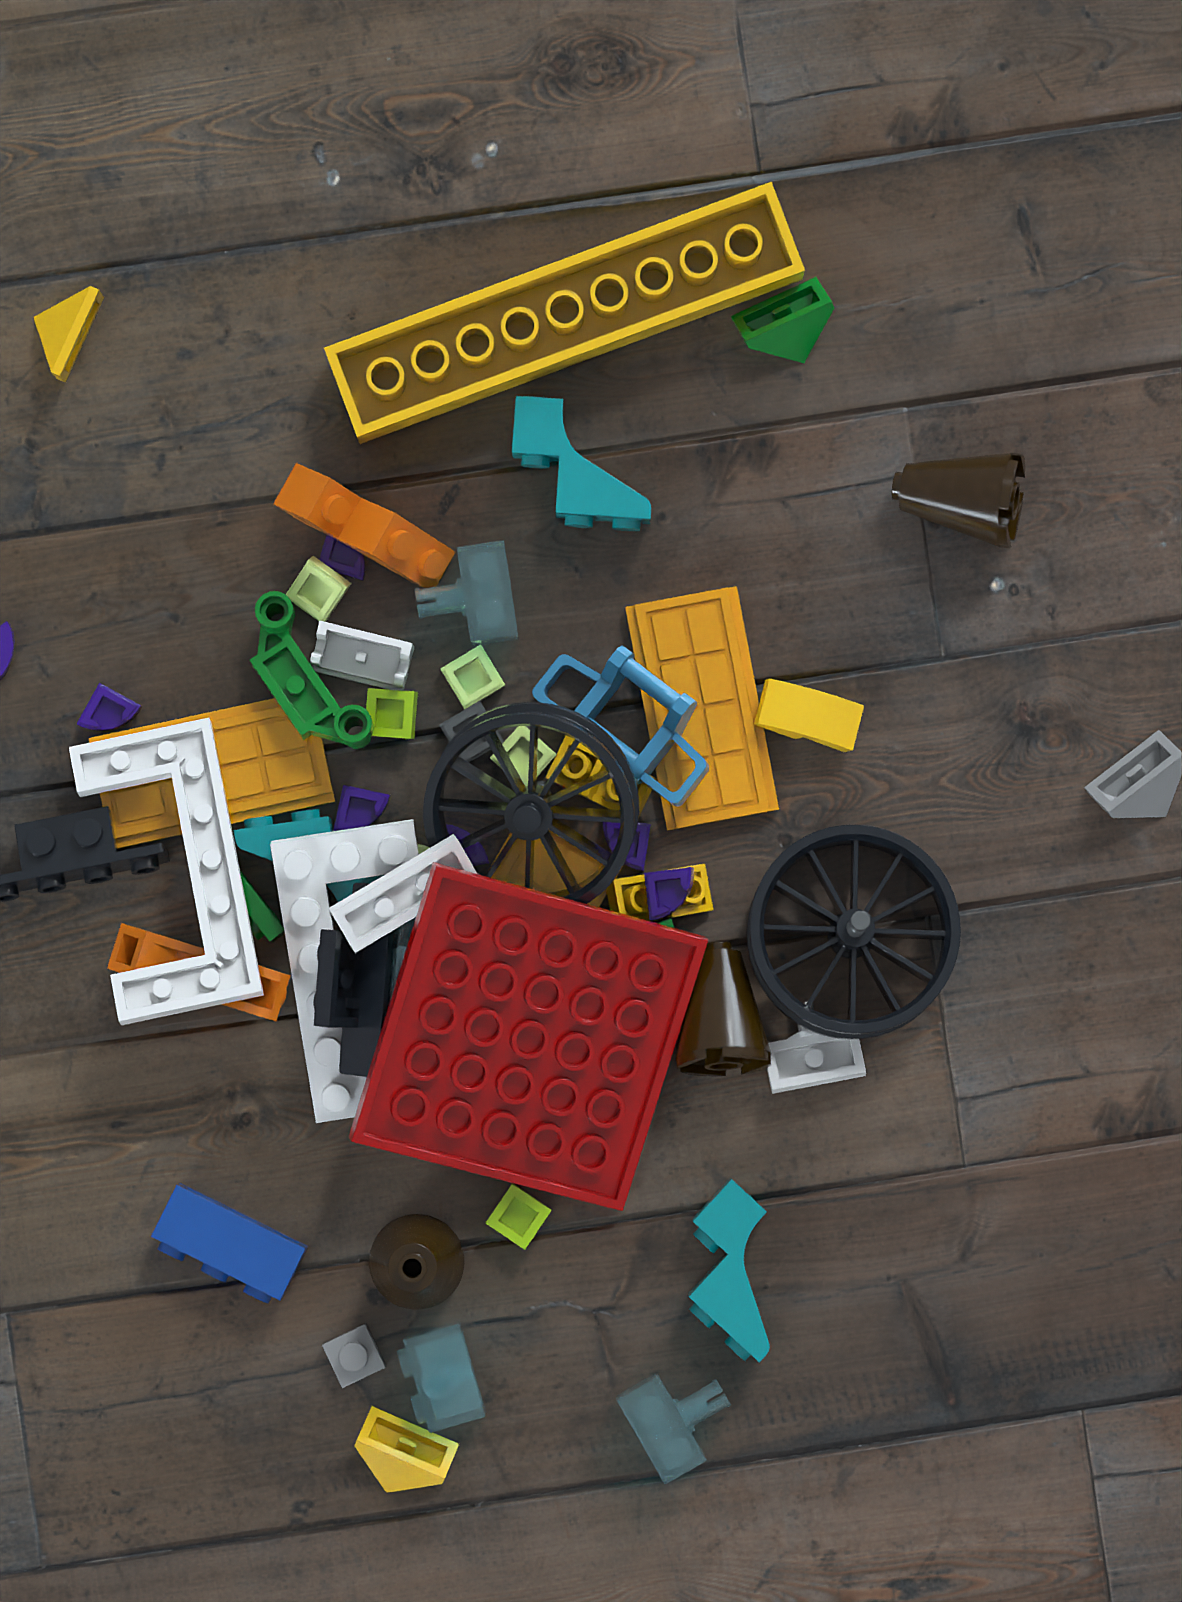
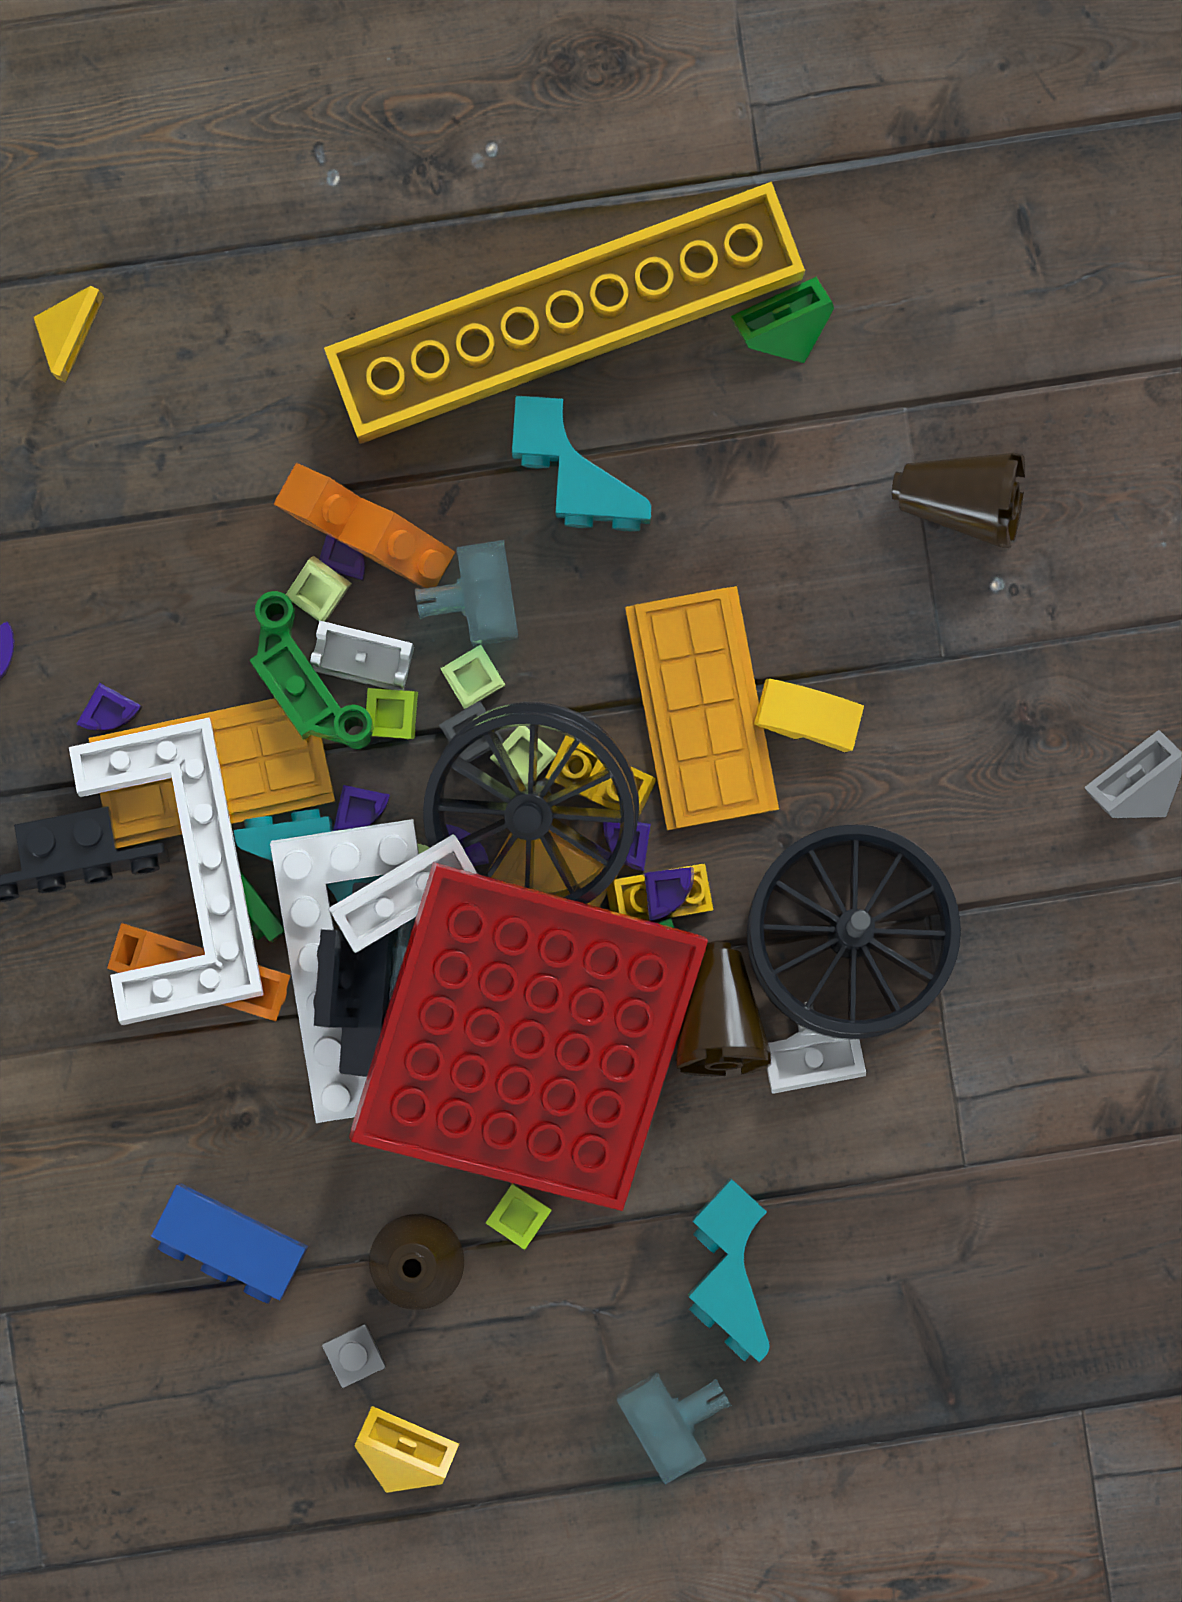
(442, 1377): clear light blue brick -> none
(680, 709): dark azure bar -> none

